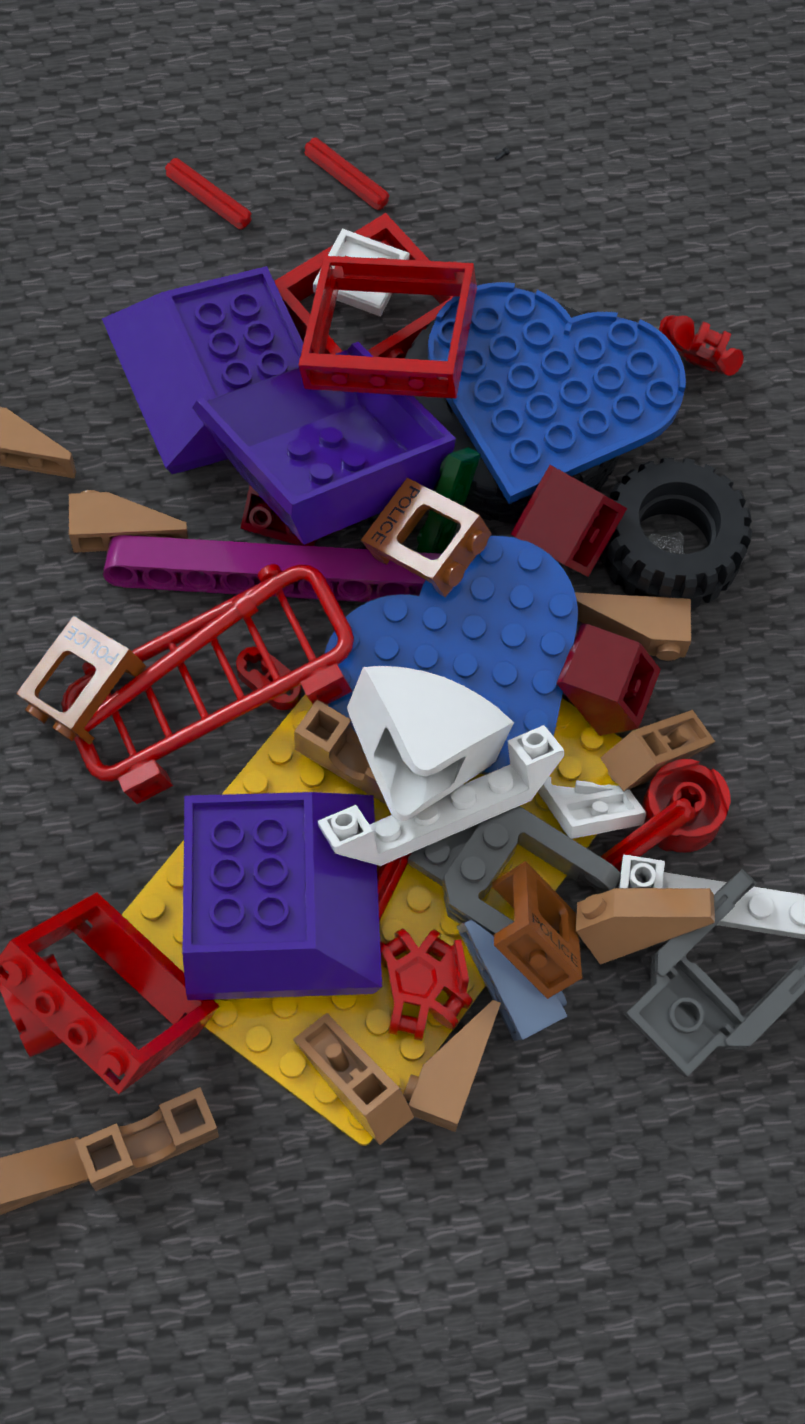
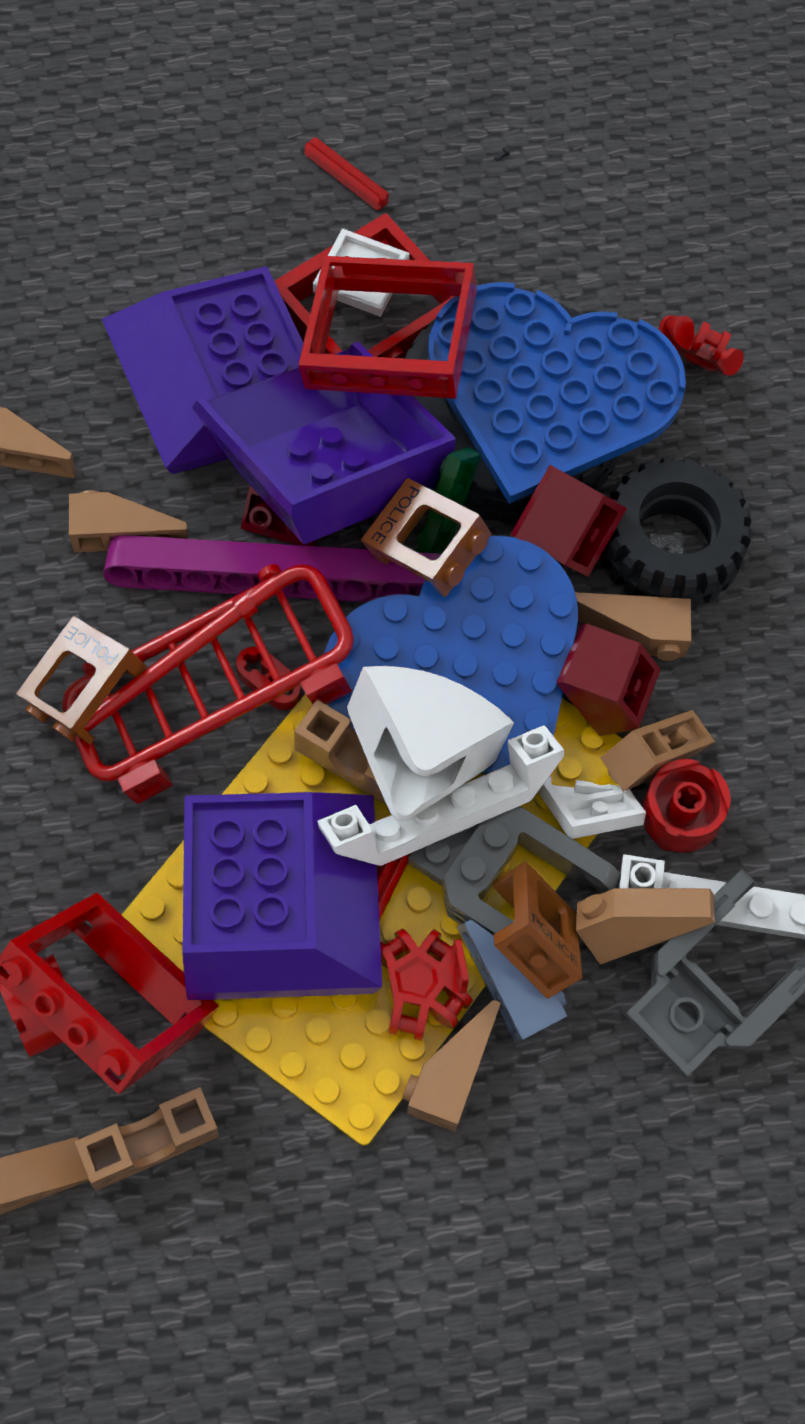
(208, 193): red axle -> none
(355, 1078): medium nougat slope -> none
(651, 832): red axle -> none

